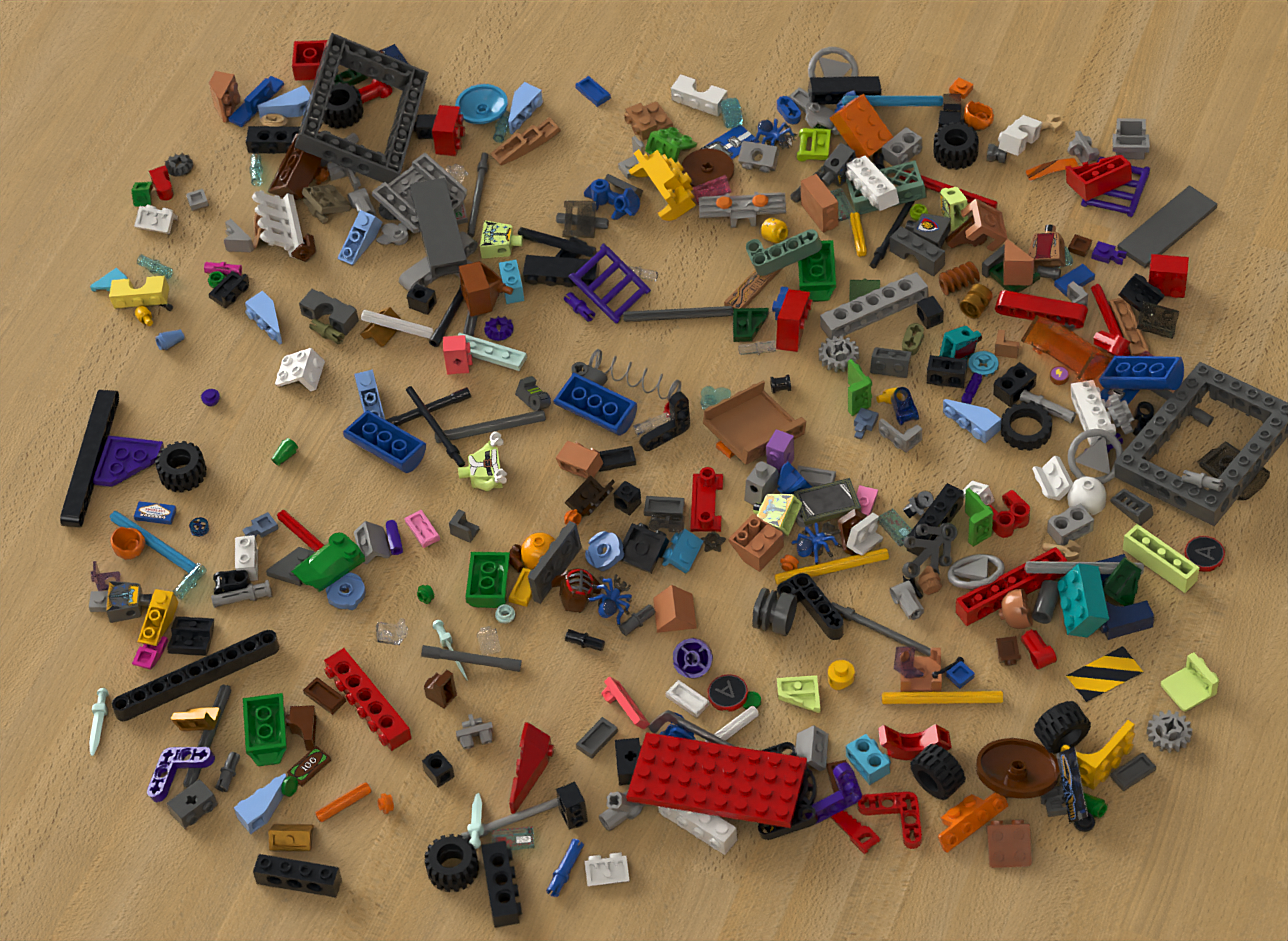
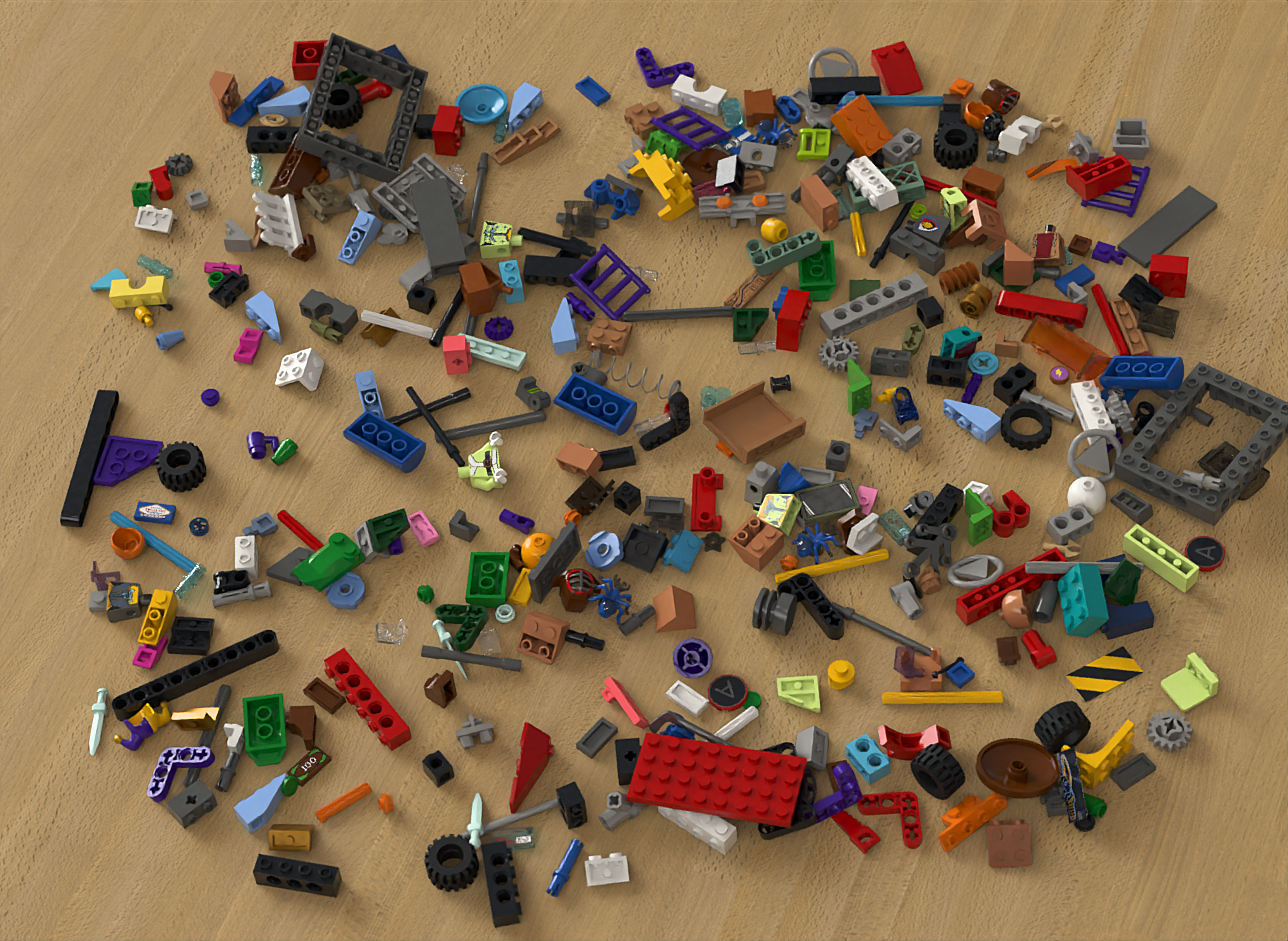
(144, 725): none -> piece
(235, 736): none -> white bracket
(249, 346): none -> dark pink slope
(257, 444): none -> dark purple piece
(388, 528): none -> dark green wing
(474, 617): none -> dark green beam
(515, 520): none -> dark purple bar
(542, 636): none -> nougat slope
(562, 330): none -> light blue slope
(609, 336): none -> medium nougat plate
(656, 73): none -> dark purple beam
(687, 138): none -> dark purple bar
(730, 172): none -> panel
(752, 182): none -> medium nougat plate
(759, 107): none -> dark orange hips
(780, 449): medium lavender brick -> none
(837, 456): none -> dark grey brick
(896, 69): none -> red slope
(983, 183): none -> dark orange brick
(988, 126): none -> black gear
(1000, 97): none -> reddish brown piece
(1053, 478): white bracket -> none
(1112, 344): red piece -> none

